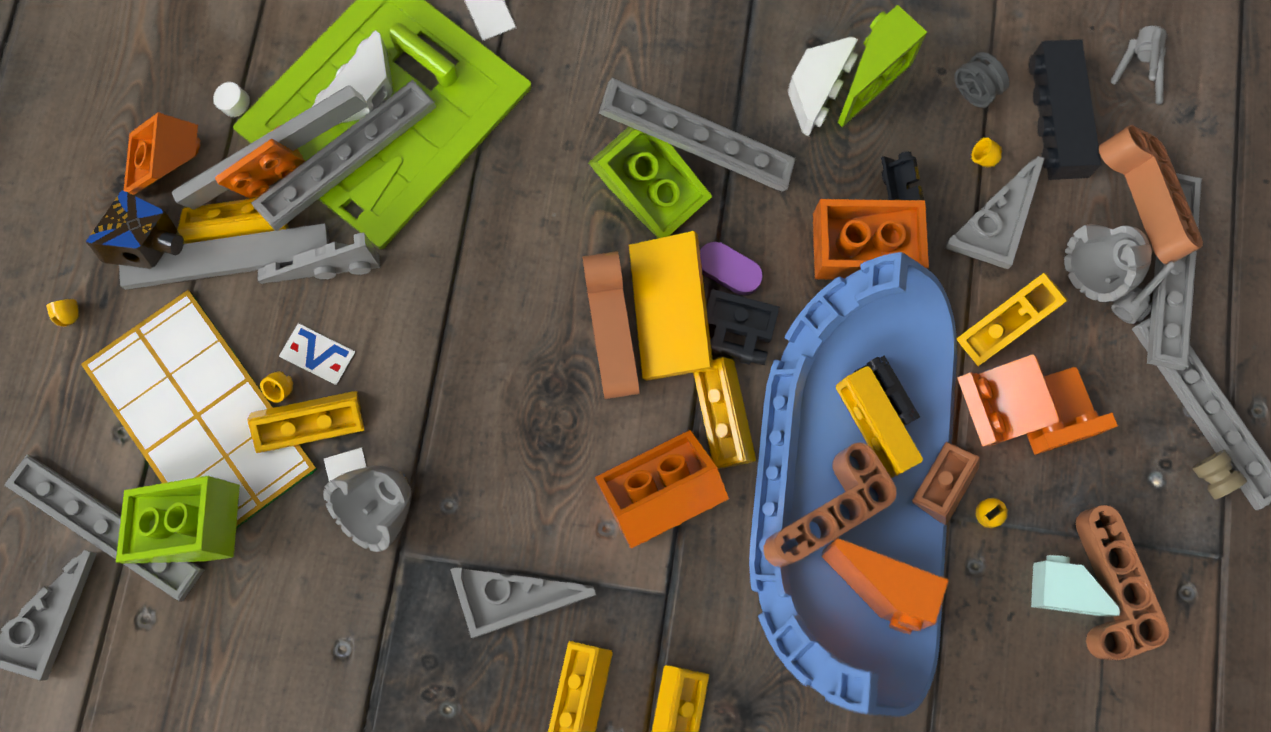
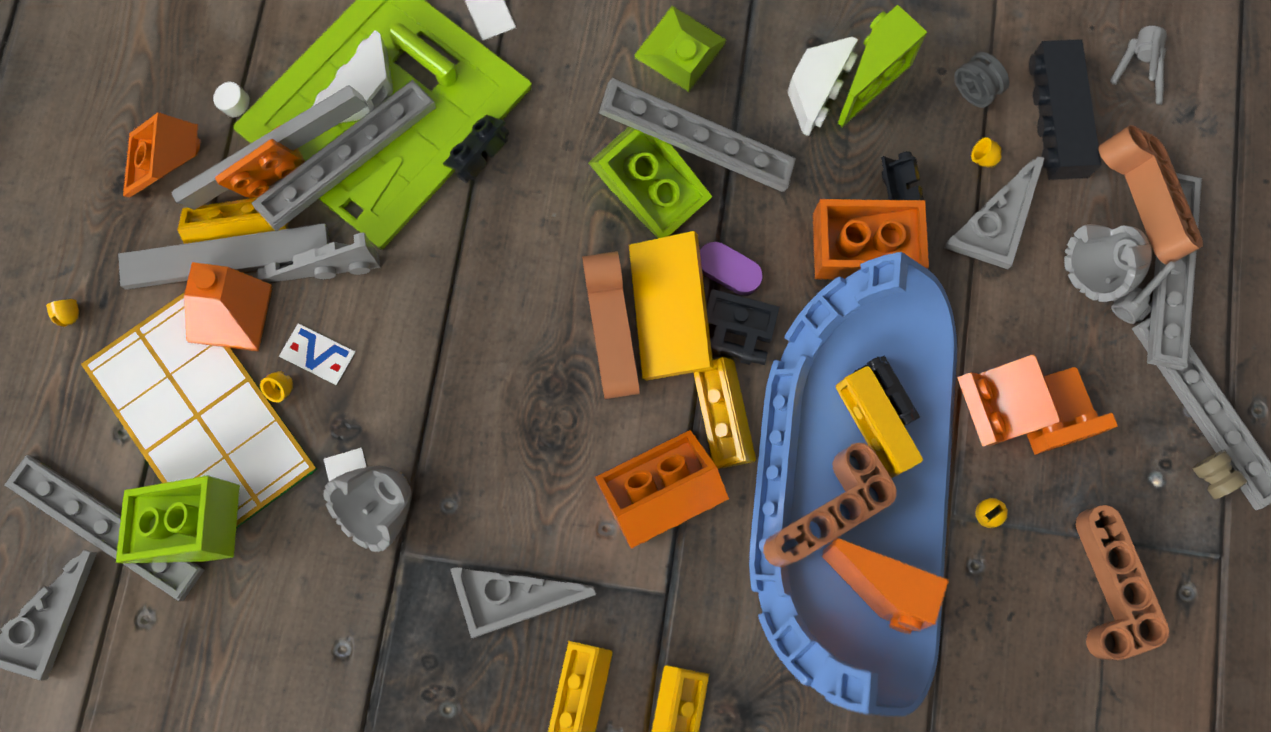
(134, 234): dark brown torso -> none
(225, 307): none -> orange slope
(305, 421): yellow slope -> none
(486, 135): none -> black hinge
(680, 48): none -> lime slope
(946, 482): nougat slope -> none
(1012, 319): yellow slope -> none
(1069, 589): light aqua slope -> none

